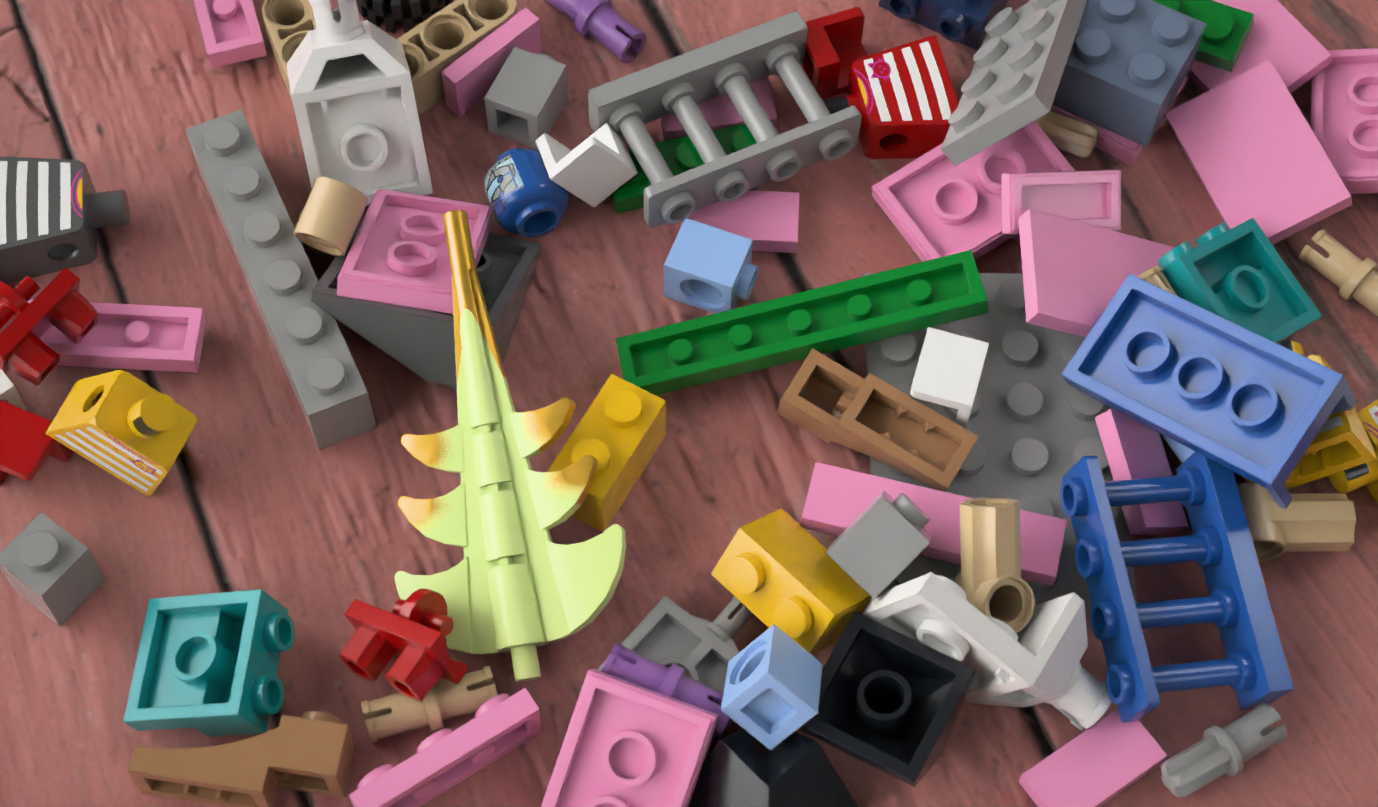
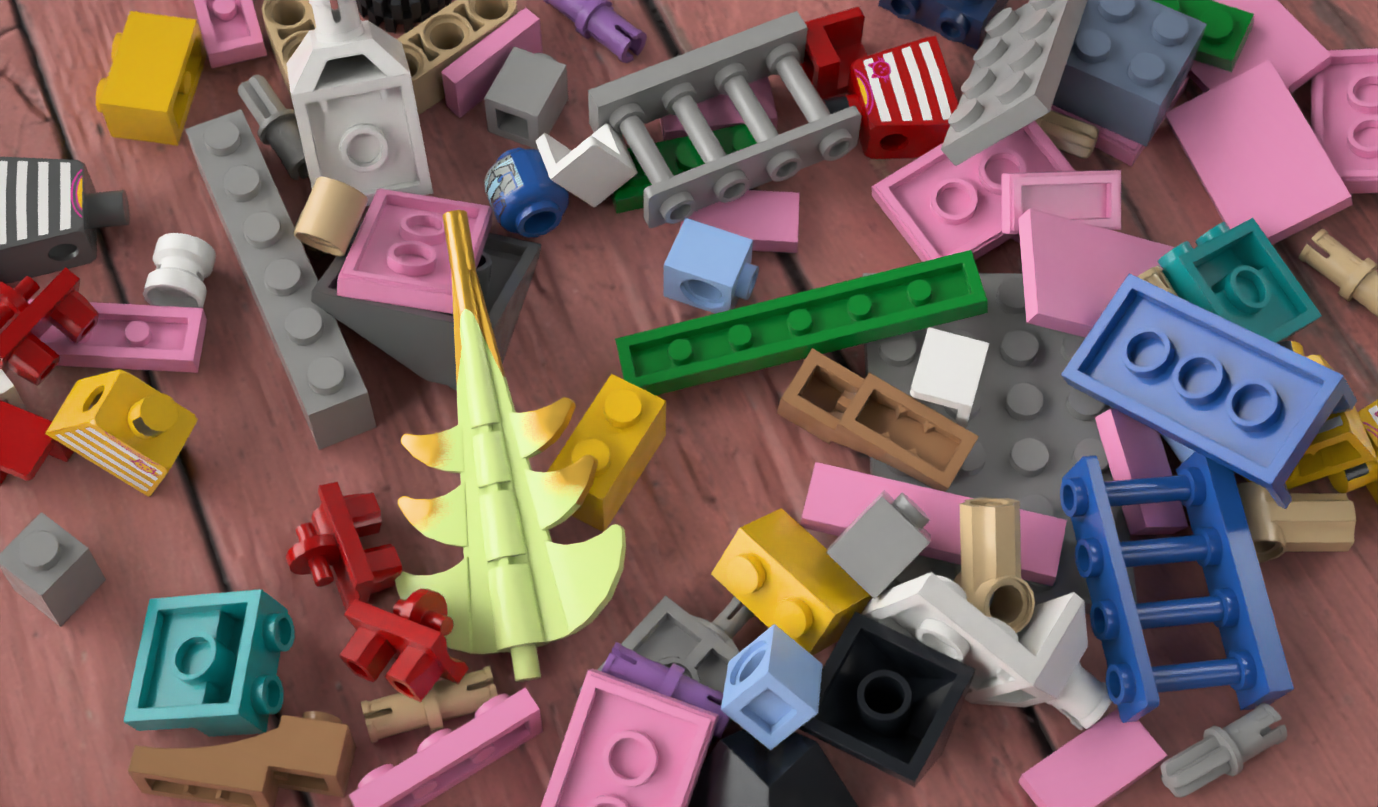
(152, 78): none -> yellow brick
(180, 269): none -> white wheel
(276, 123): none -> light grey axle
(333, 549): none -> red hips

